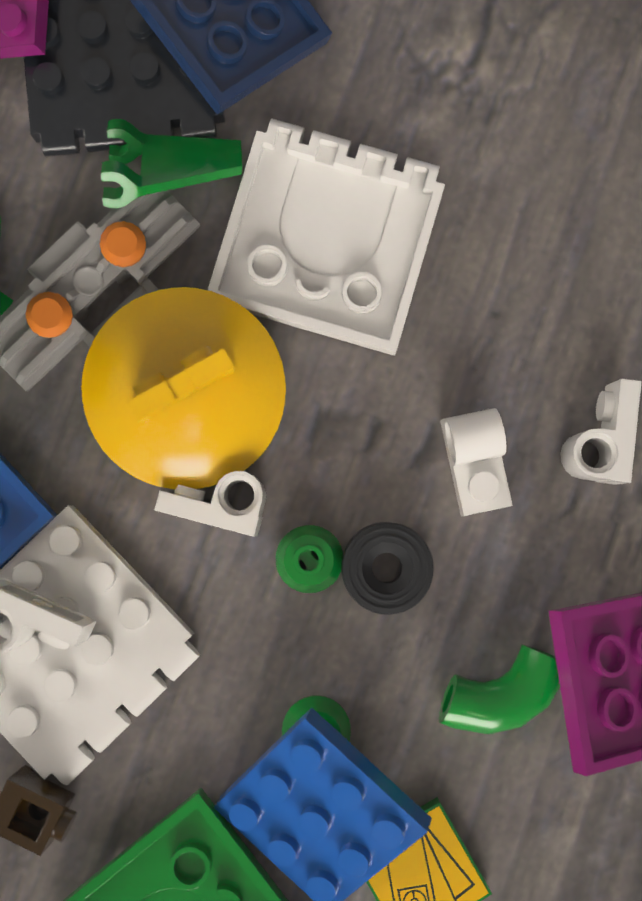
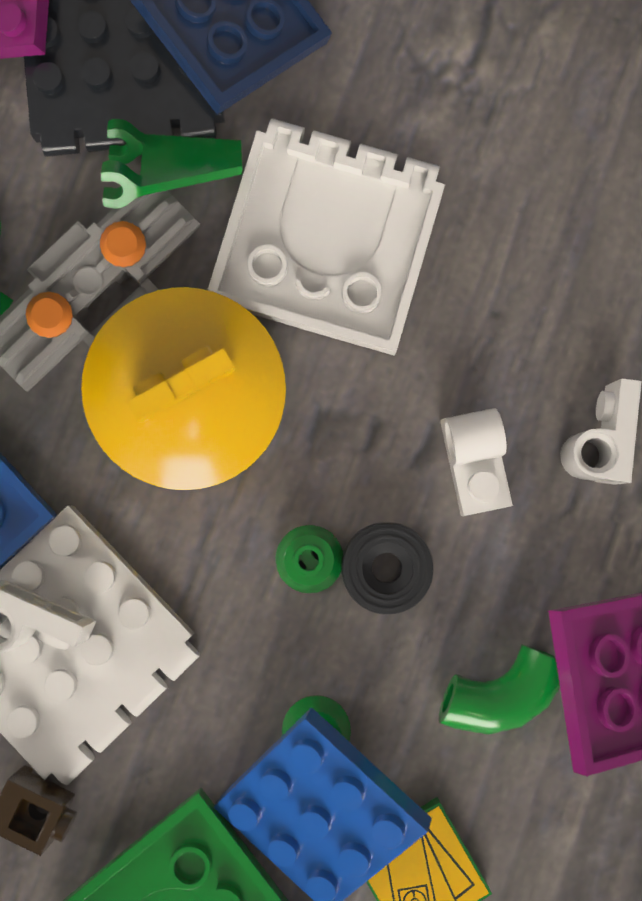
(189, 504): white plate -> none

